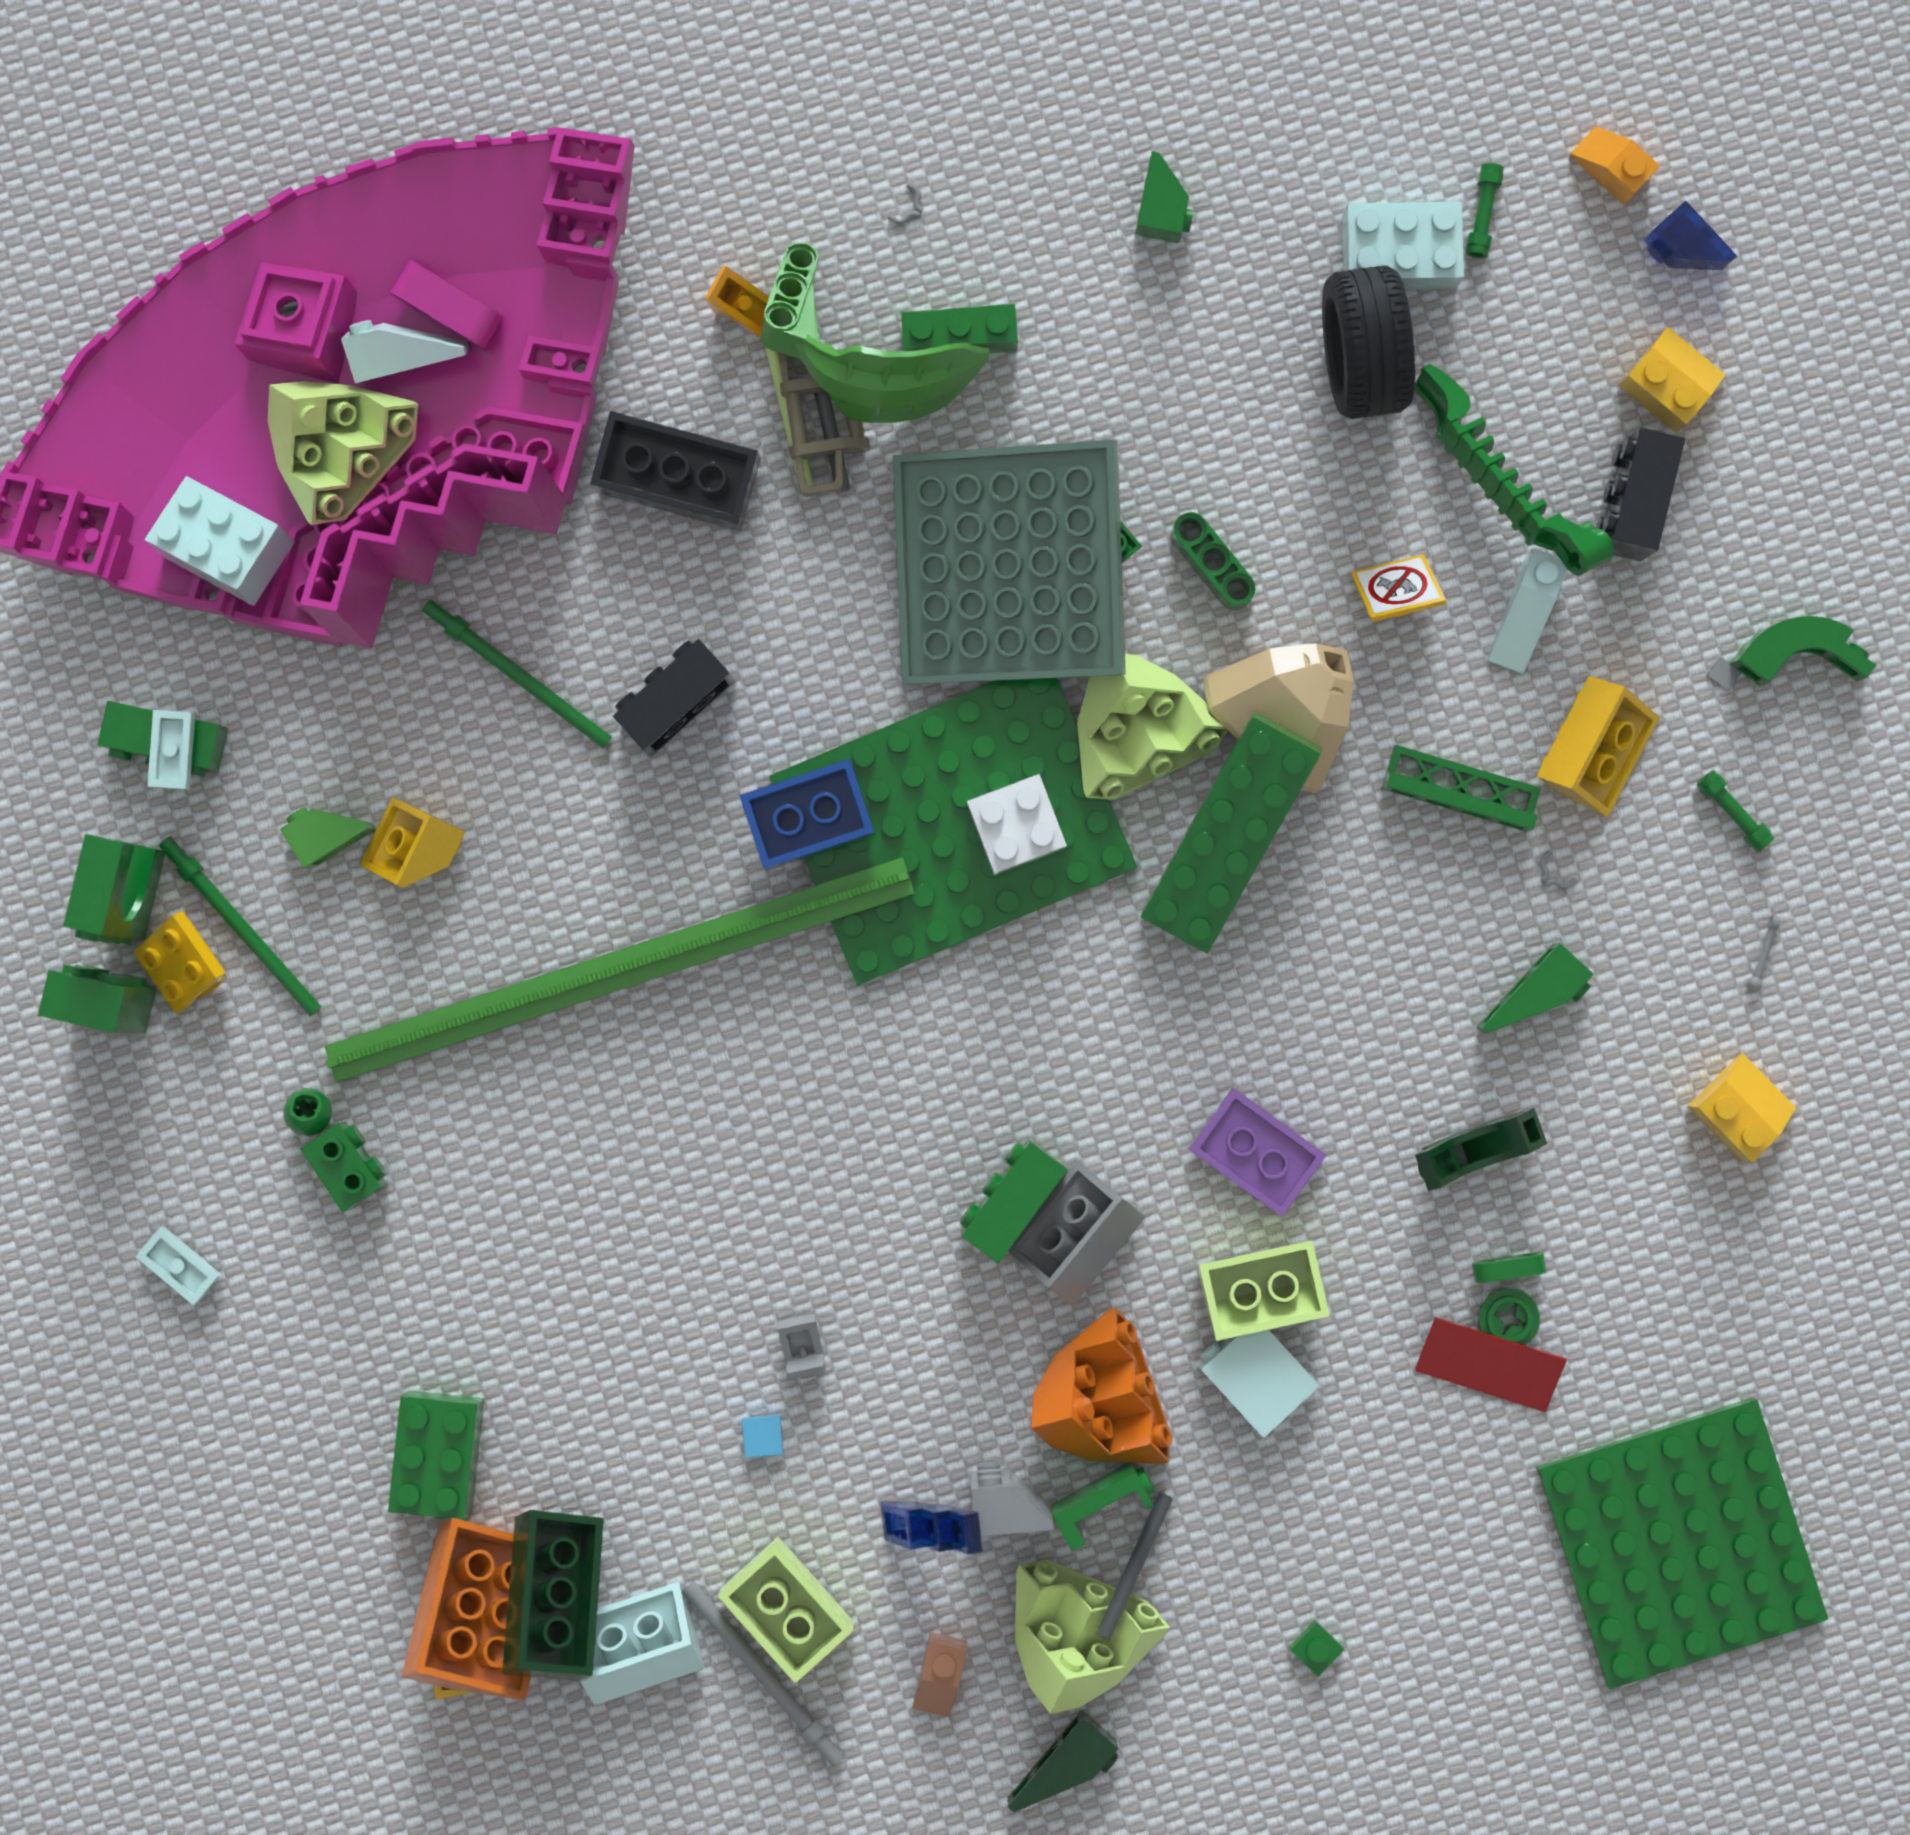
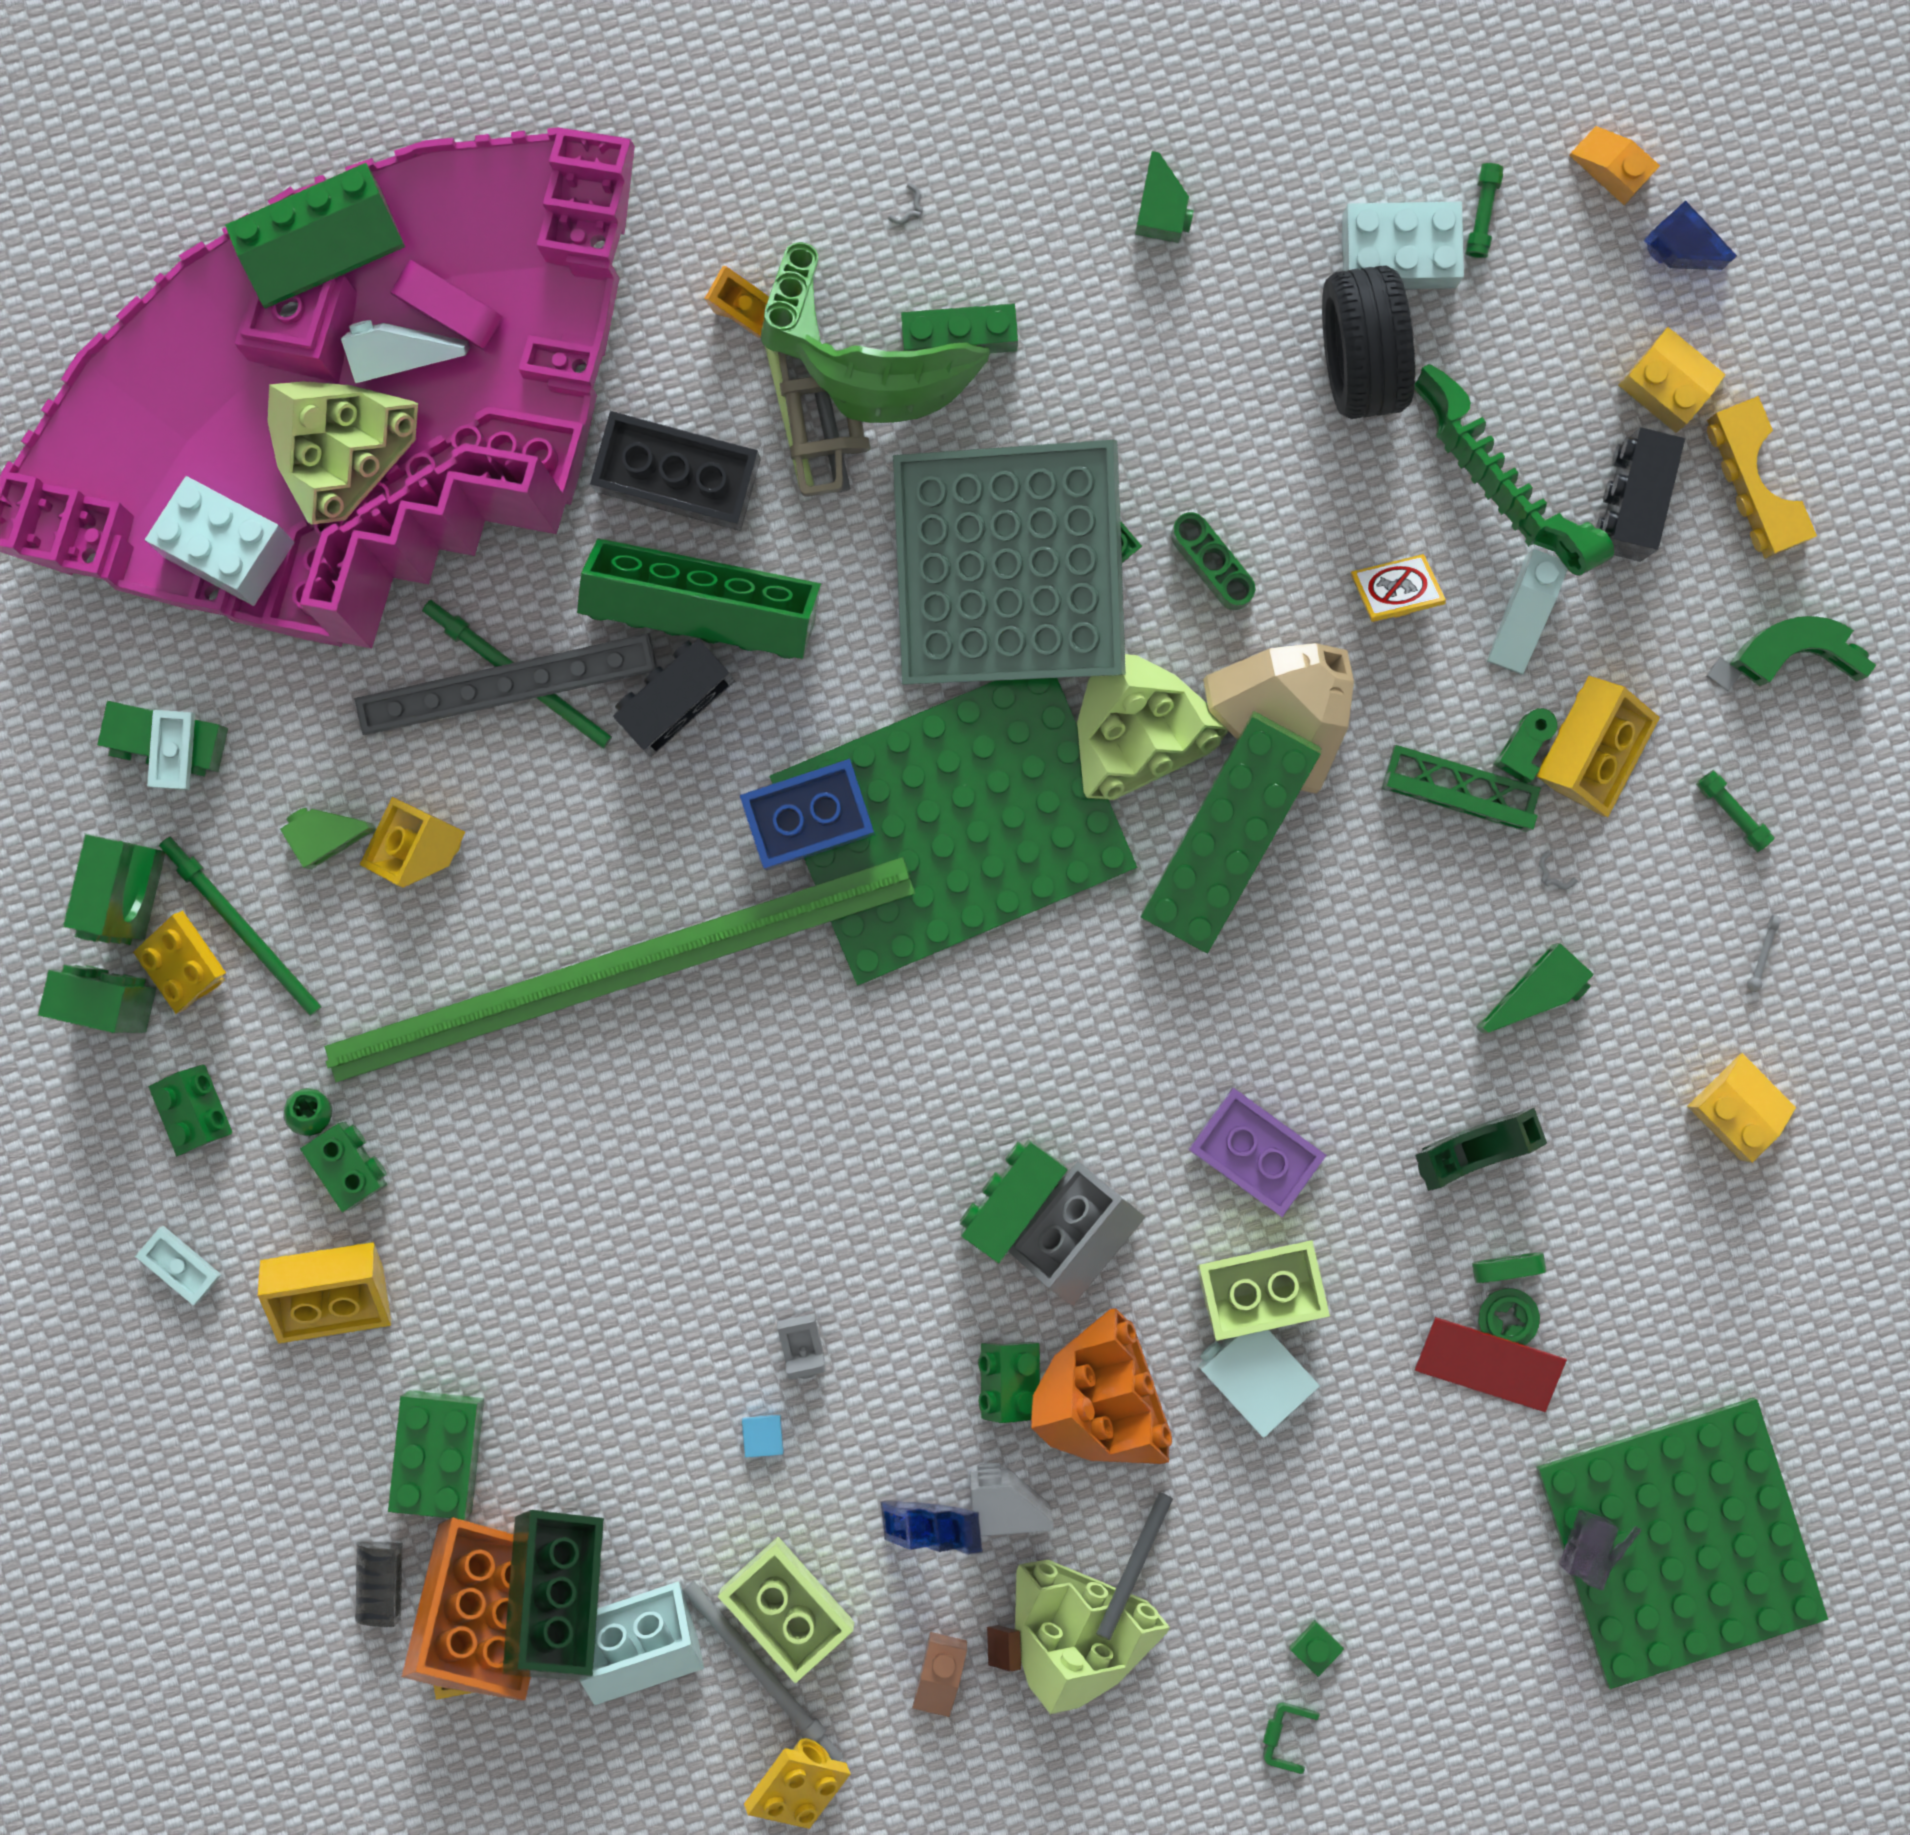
(190, 1109): none -> green bracket
(315, 235): none -> green slope
(324, 1292): none -> yellow slope
(378, 1583): none -> clear smoke brick
(506, 684): none -> dark grey tile
(698, 598): none -> green brick
(798, 1785): none -> yellow plate
(1004, 1648): none -> copper tile
(1008, 1381): none -> green bracket
(1016, 824): white brick -> none
(1069, 1761): dark green slope -> none
(1096, 1496): green panel -> none
(1273, 1734): none -> green piece
(1525, 743): none -> green leg
(1589, 1548): none -> piece
(1774, 521): none -> yellow arch

